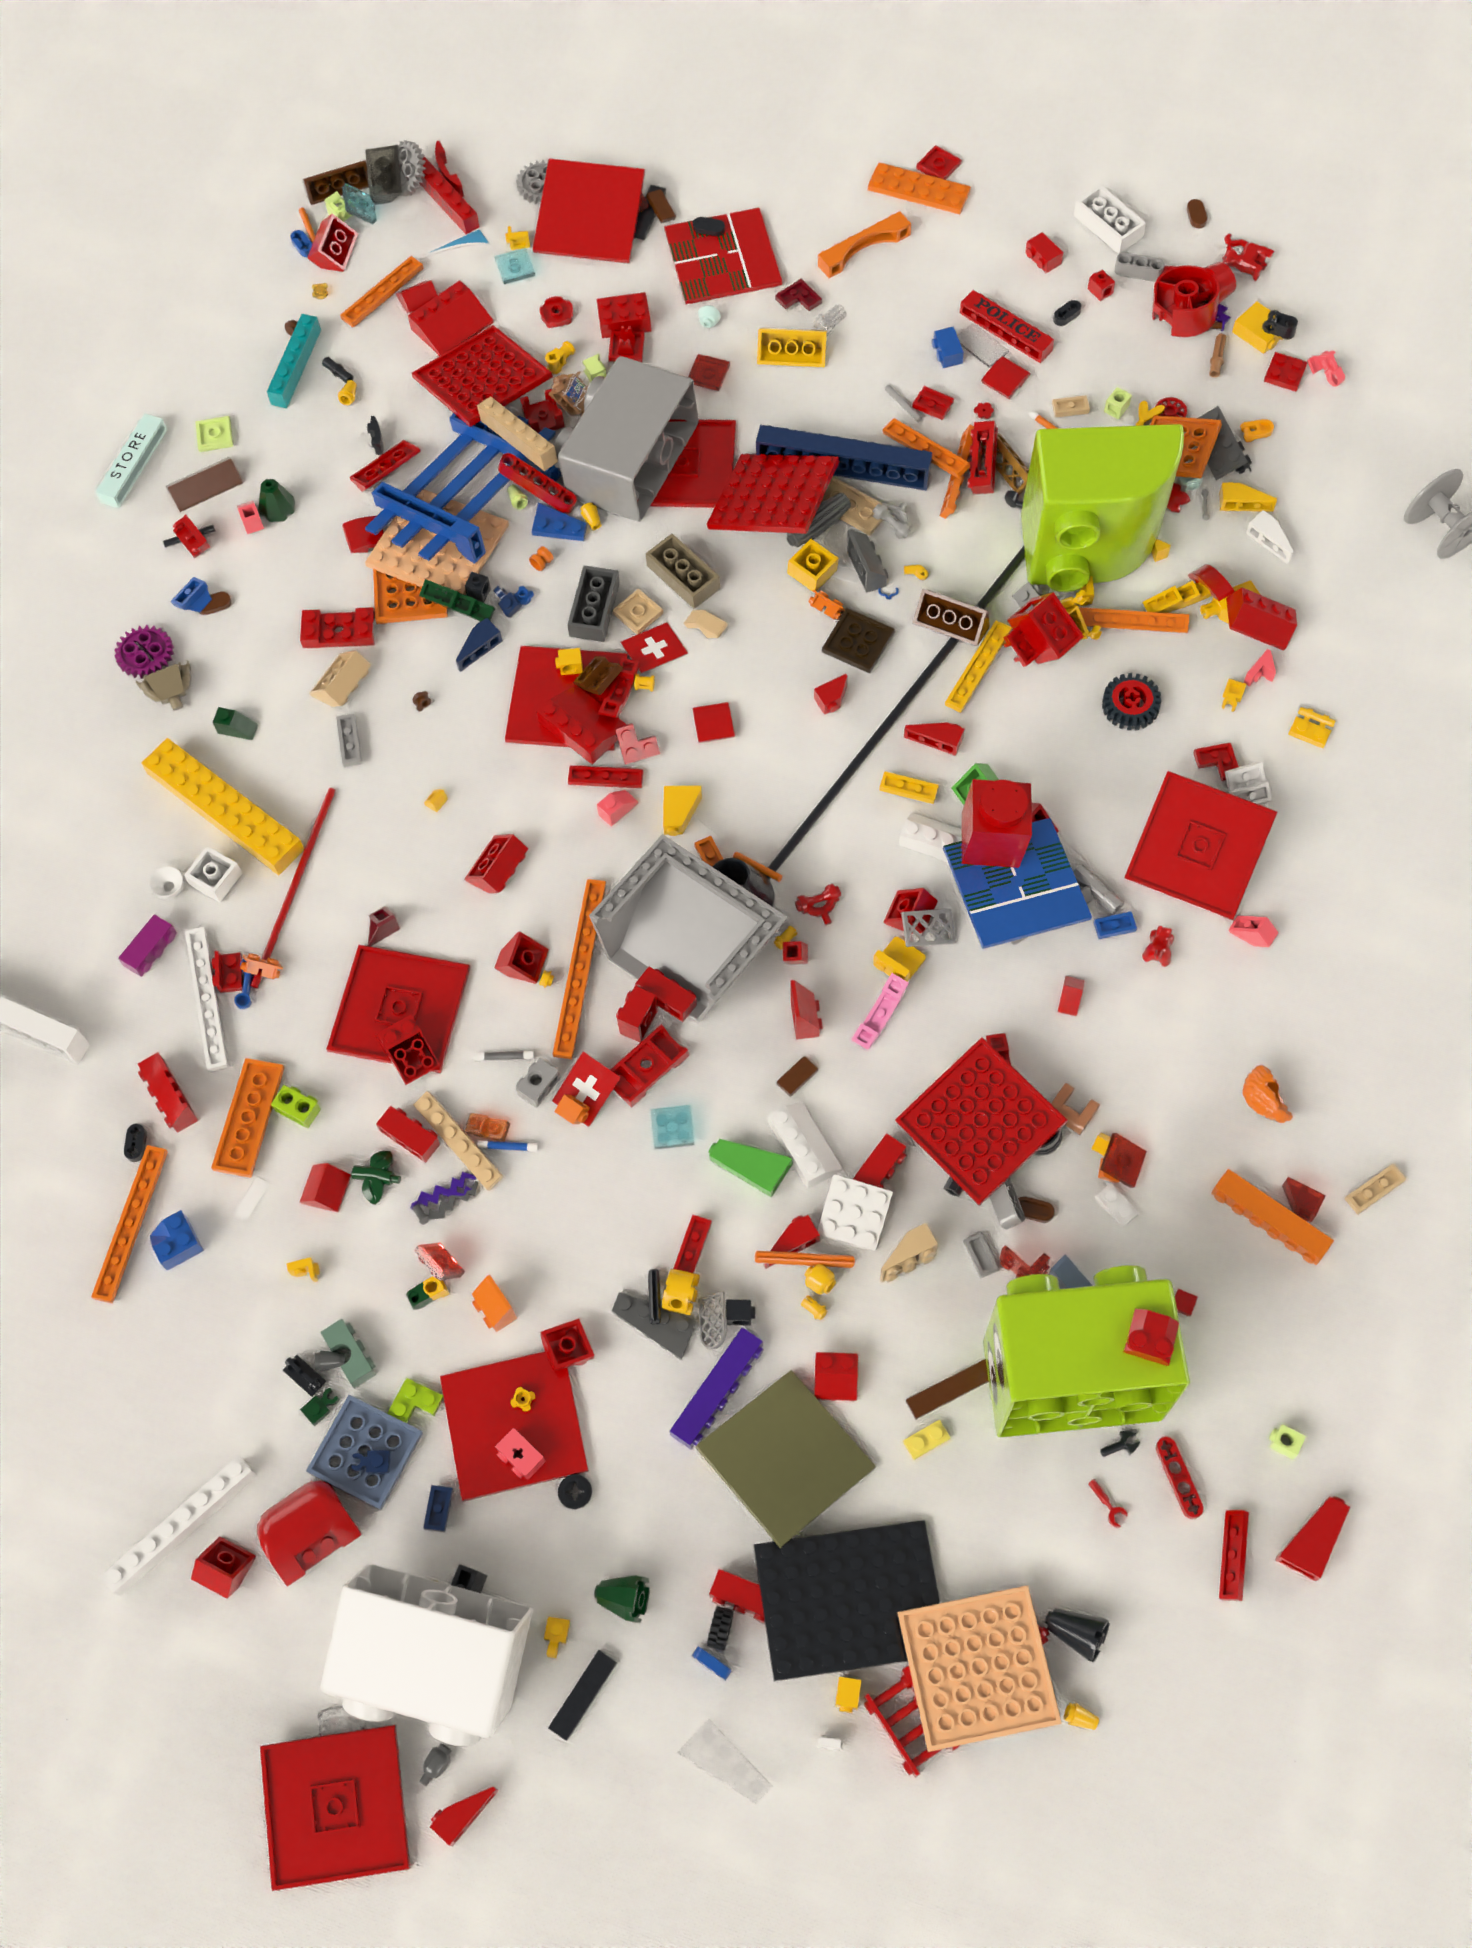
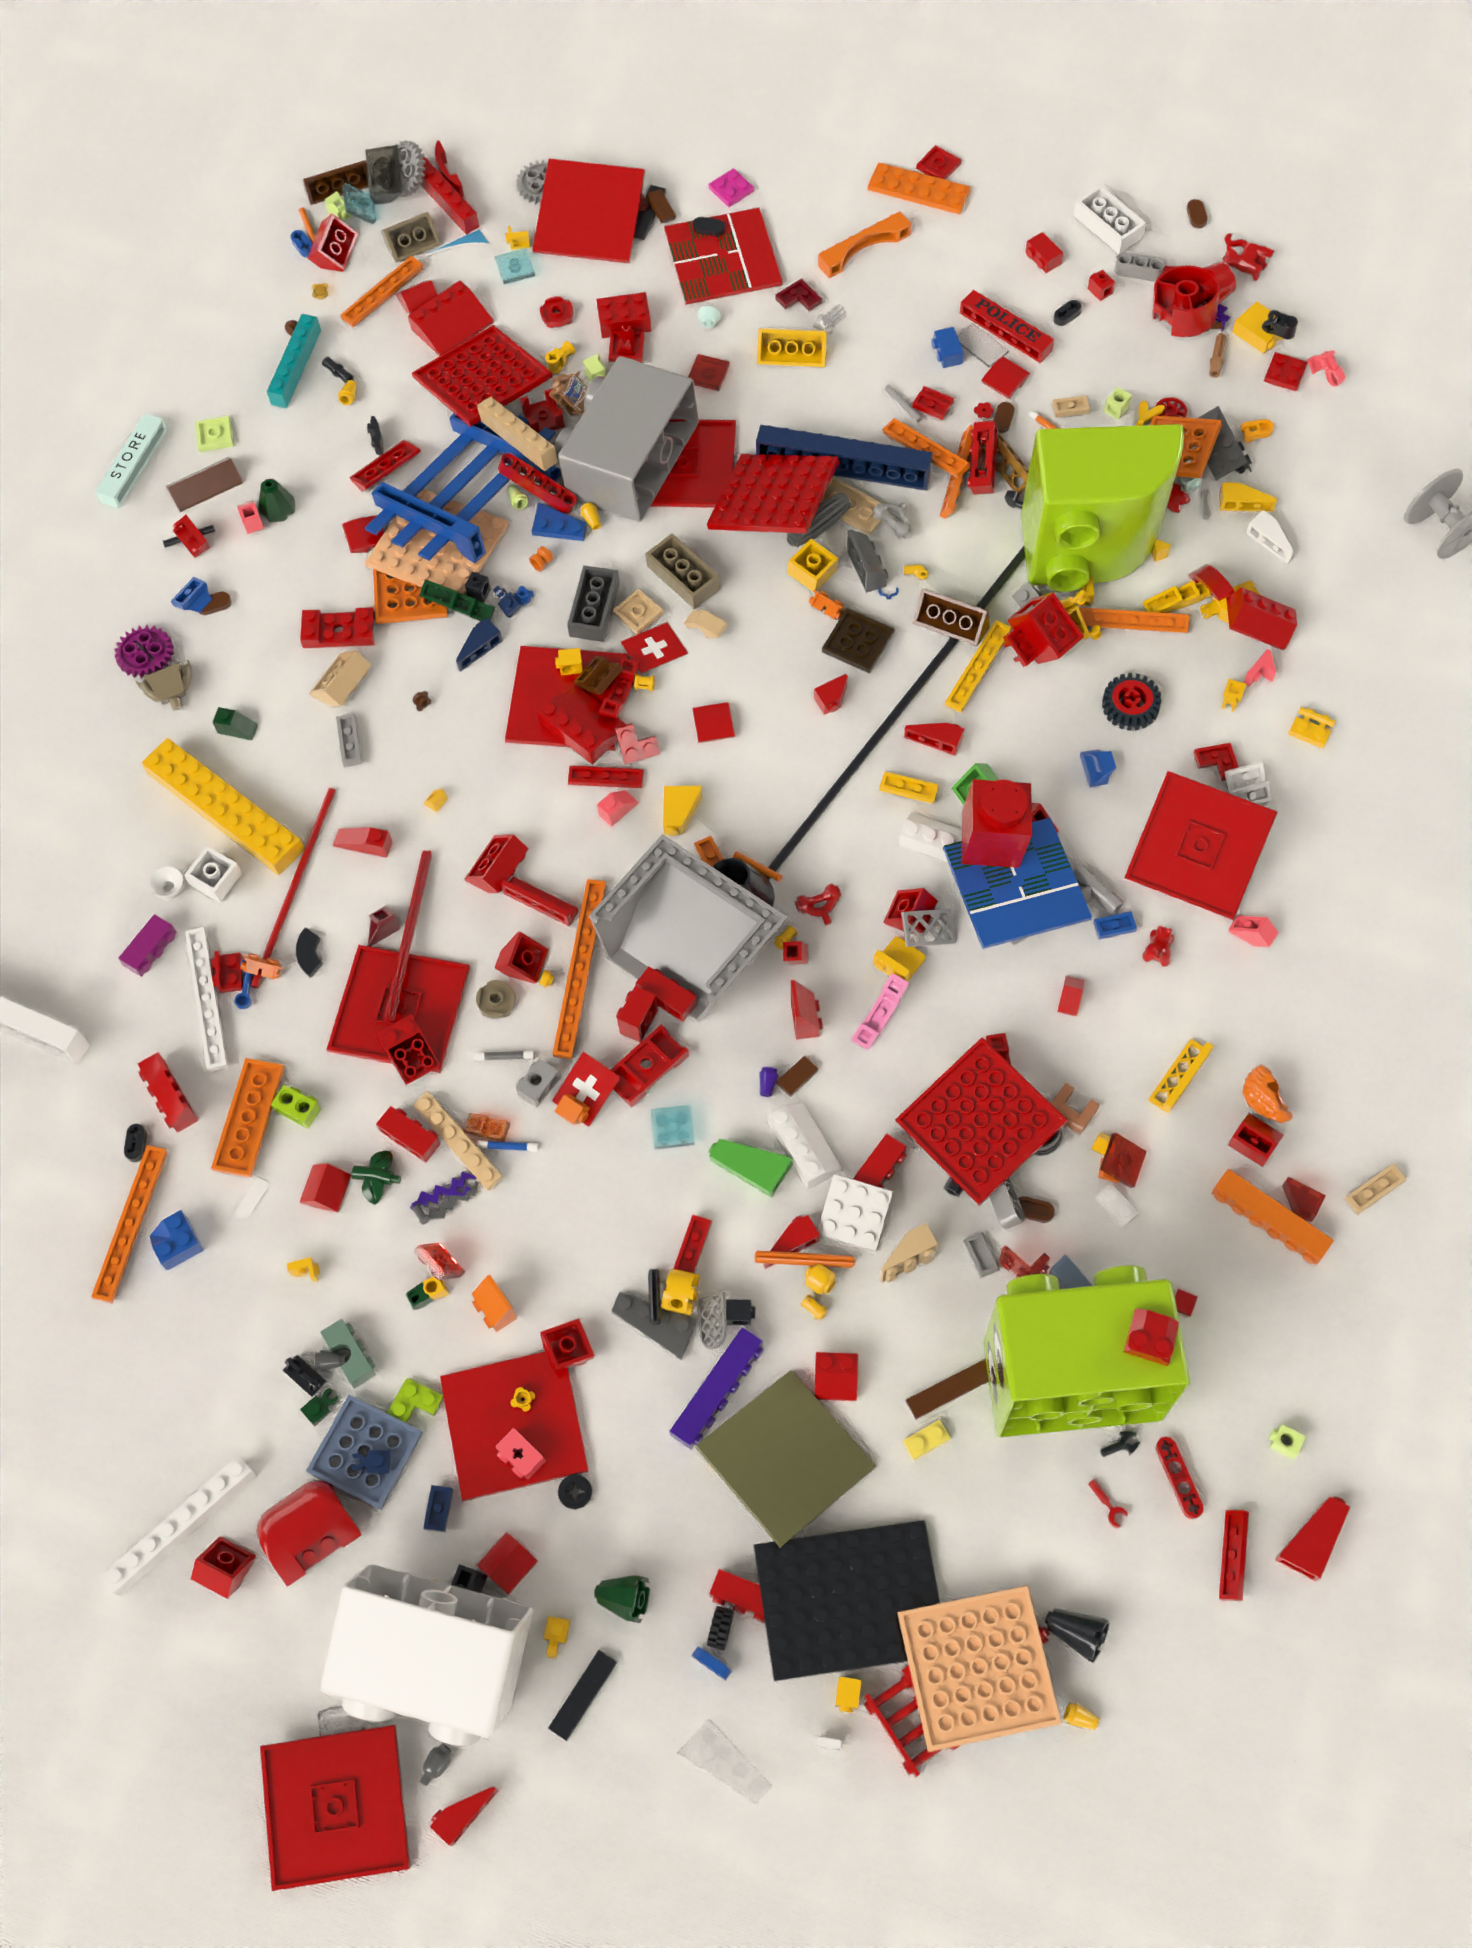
(306, 952): none -> black tile
(364, 840): none -> slope
(408, 934): none -> red axle
(410, 237): none -> dark tan slope
(488, 992): none -> dark tan plate
(507, 1563): none -> red slope
(539, 900): none -> red fence
(731, 187): none -> dark pink plate
(768, 1078): none -> dark purple cone
(1004, 416): none -> reddish brown tile
(1097, 766): none -> blue slope
(1187, 1076): none -> yellow fence
(1255, 1139): none -> red slope

